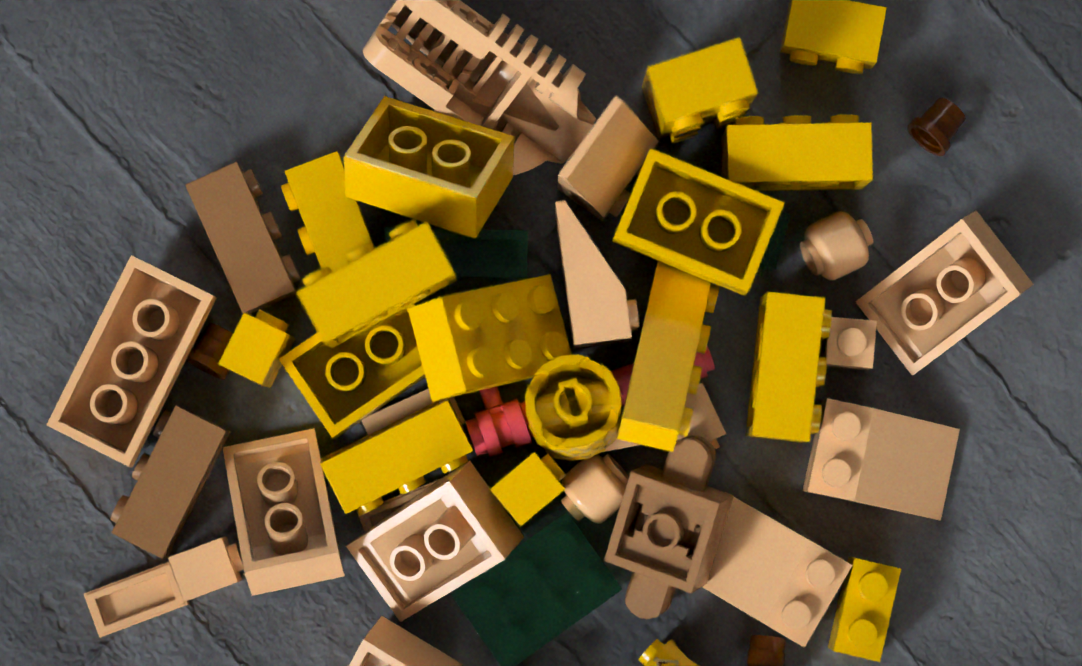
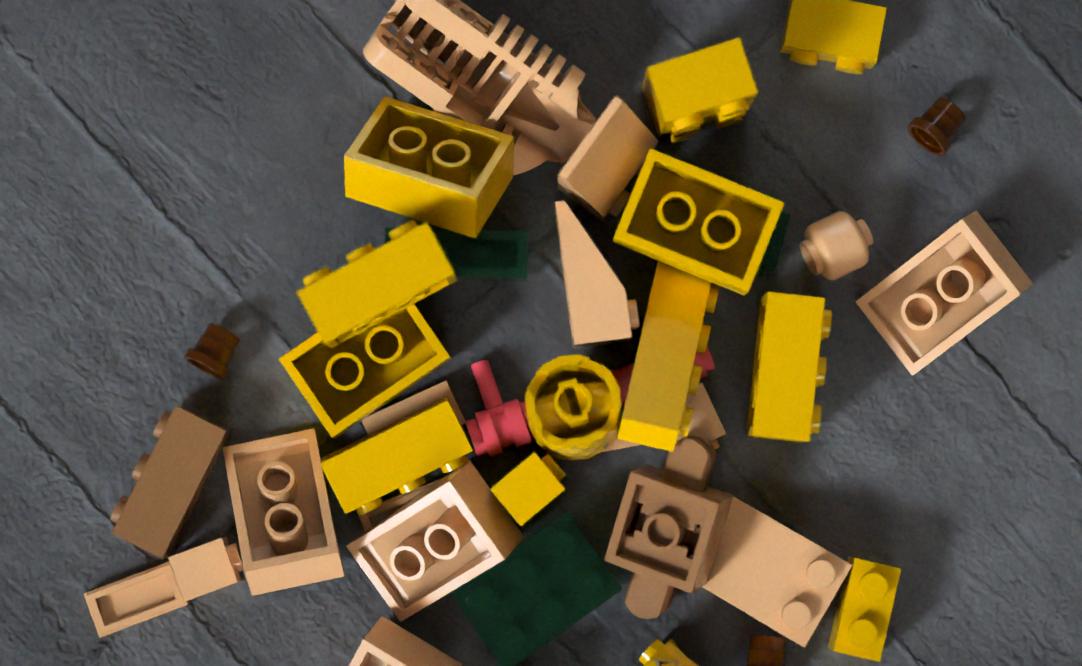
(131, 361): light nougat brick -> none
(244, 237): medium nougat brick -> none
(257, 348): yellow brick -> none
(330, 219): yellow brick -> none
(488, 336): yellow brick -> none
(594, 488): light nougat head -> none
(798, 153): yellow brick -> none
(850, 344): light nougat brick -> none
(881, 459): light nougat slope -> none

